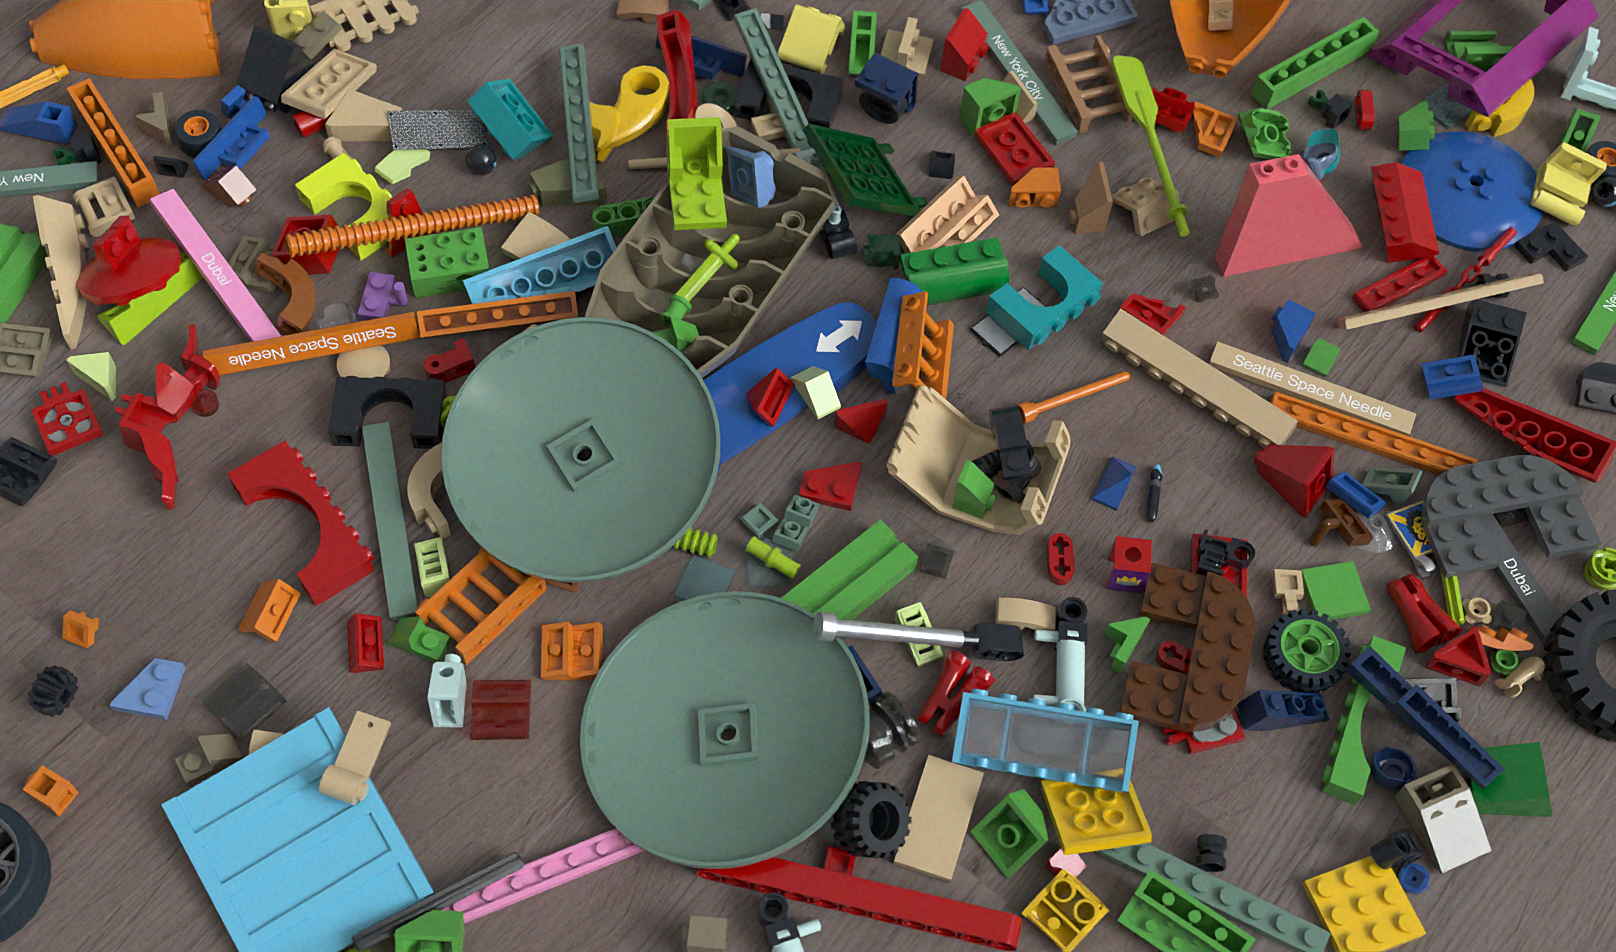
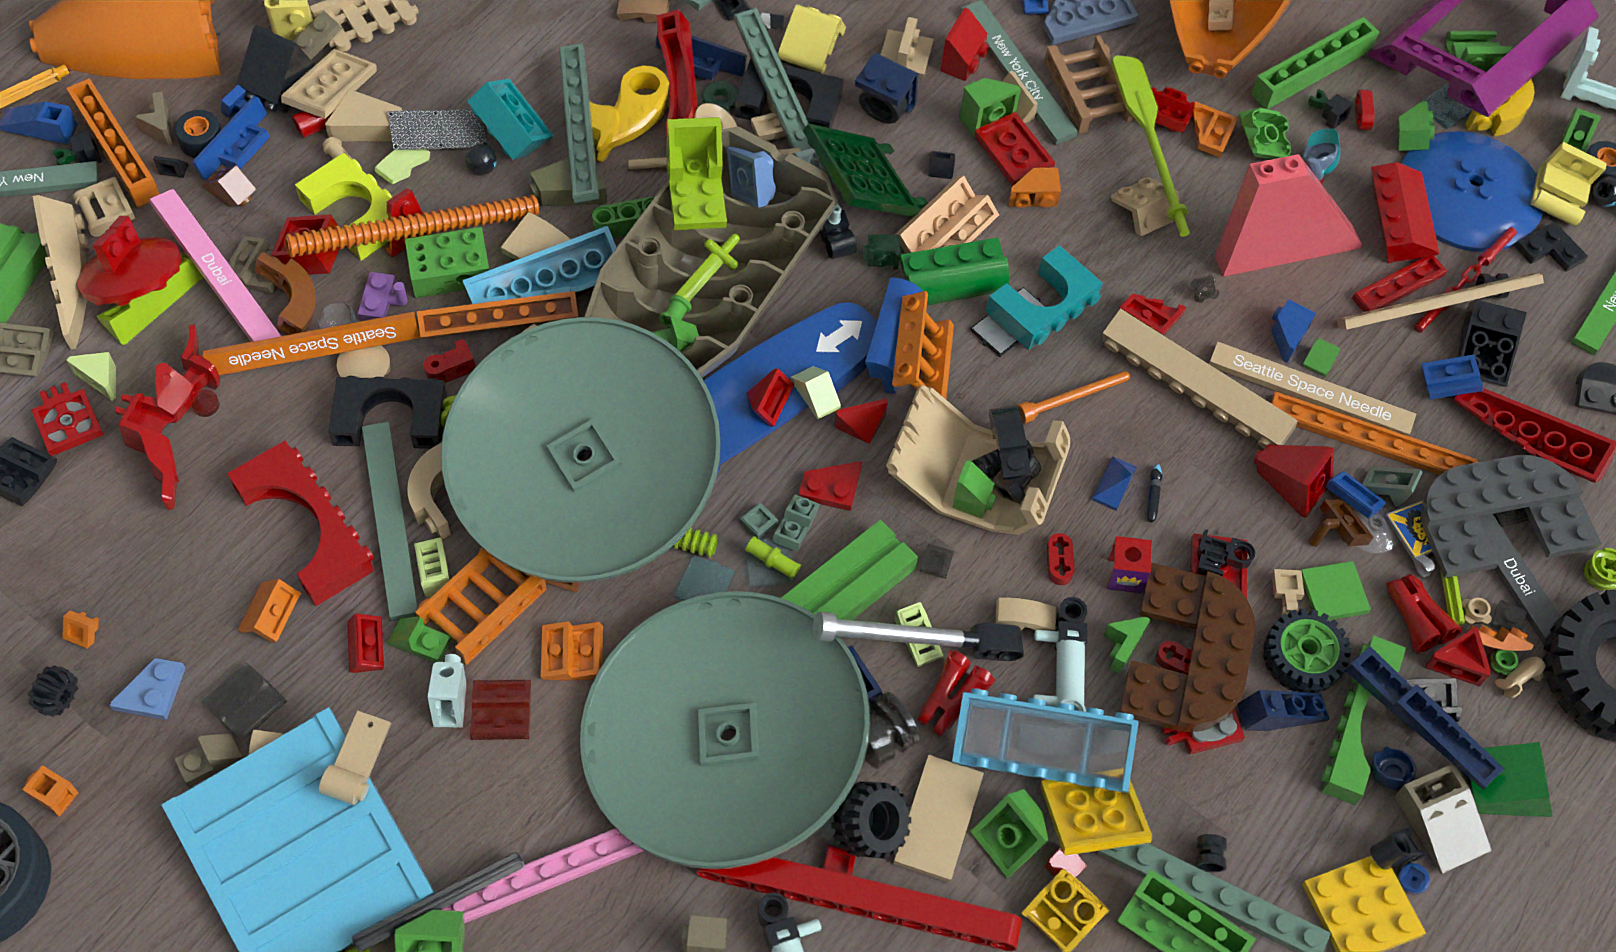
(862, 40): bright green slope -> none
(1092, 203): medium nougat slope -> none

